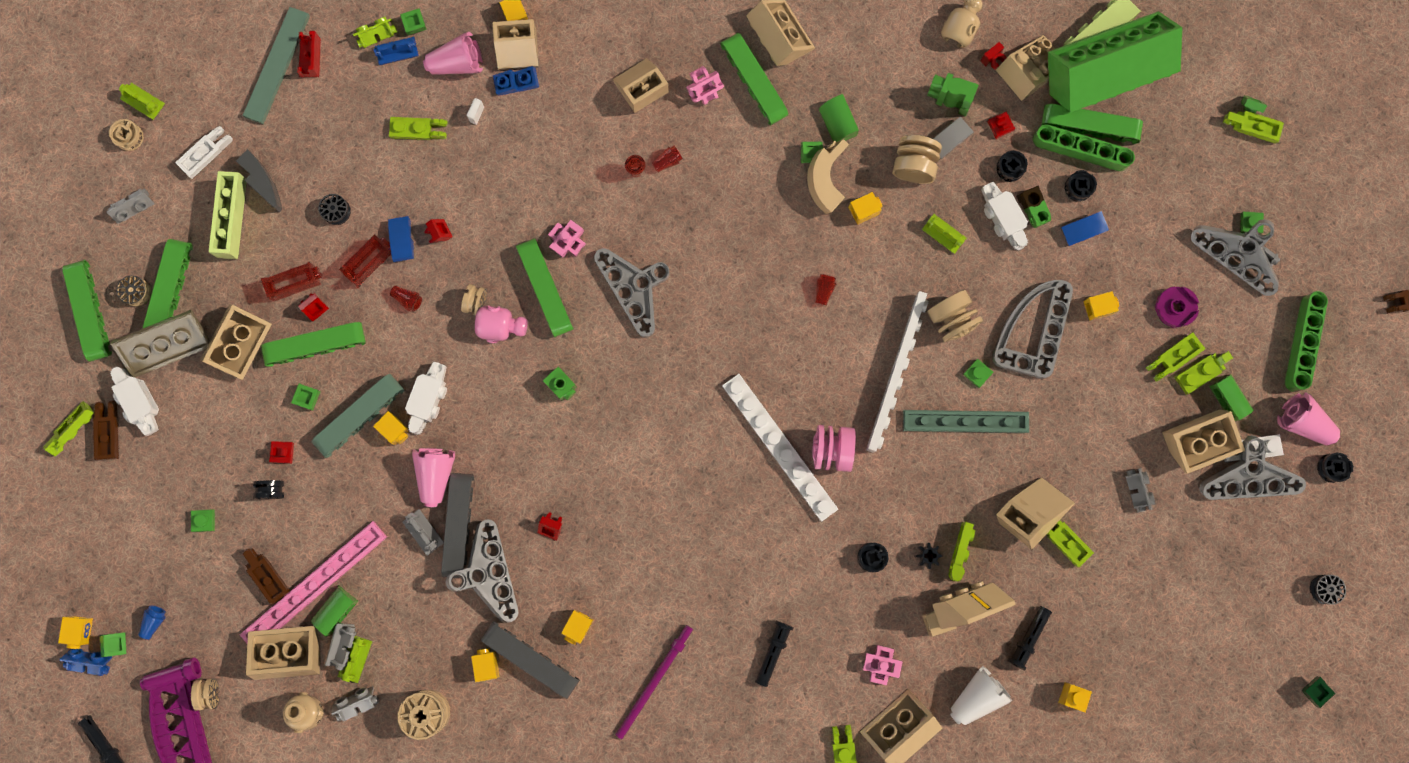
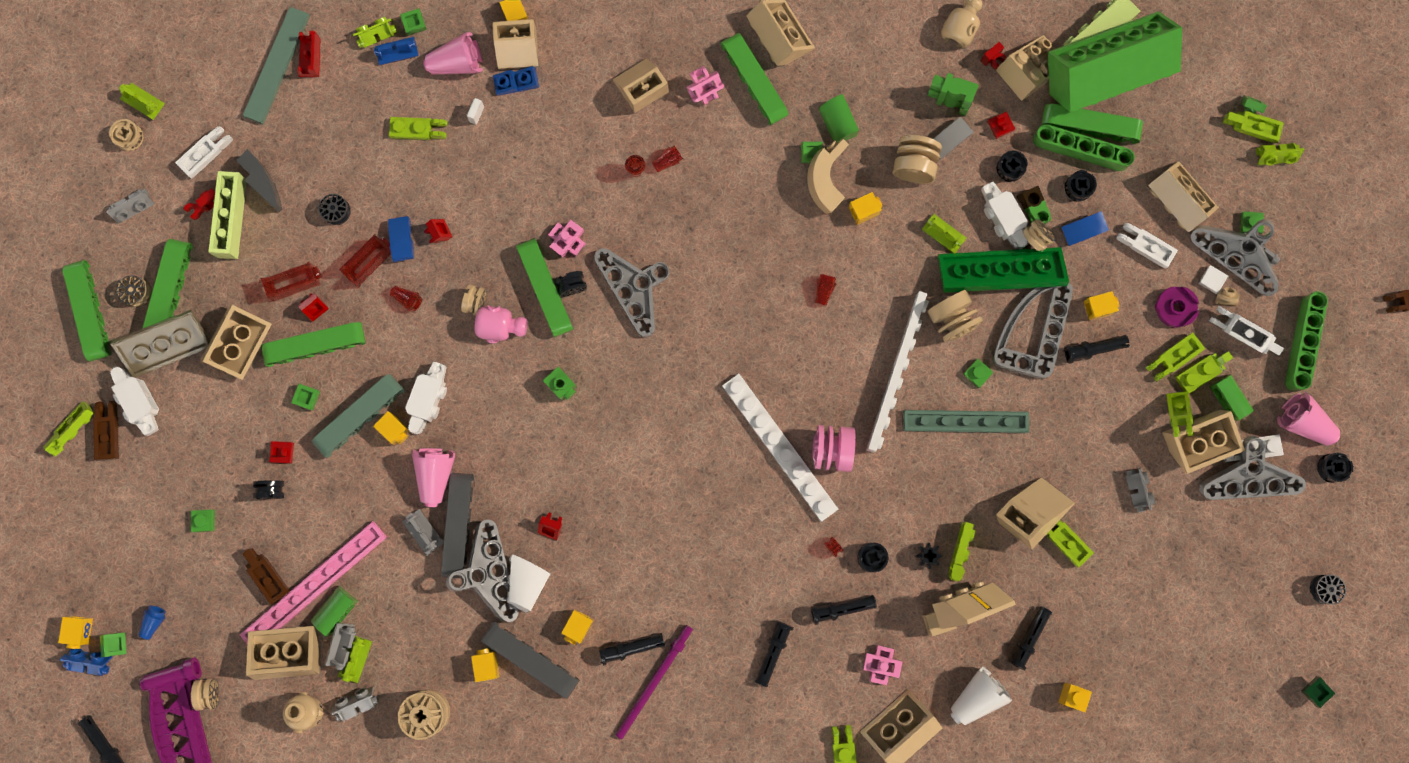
(203, 203): none -> red plate
(525, 583): none -> white slope
(571, 283): none -> black wheel
(621, 650): none -> black pin
(833, 611): none -> black pin
(834, 547): none -> clear red bush
(1002, 270): none -> green plate
(1039, 235): none -> tan wheel
(1087, 350): none -> black pin
(1148, 245): none -> white hinge
(1180, 412): none -> lime hinge
(1183, 197): none -> tan slope
(1213, 279): none -> white tile
(1227, 296): none -> tan plate
(1247, 332): none -> white hinge
(1286, 153): none -> lime hinge

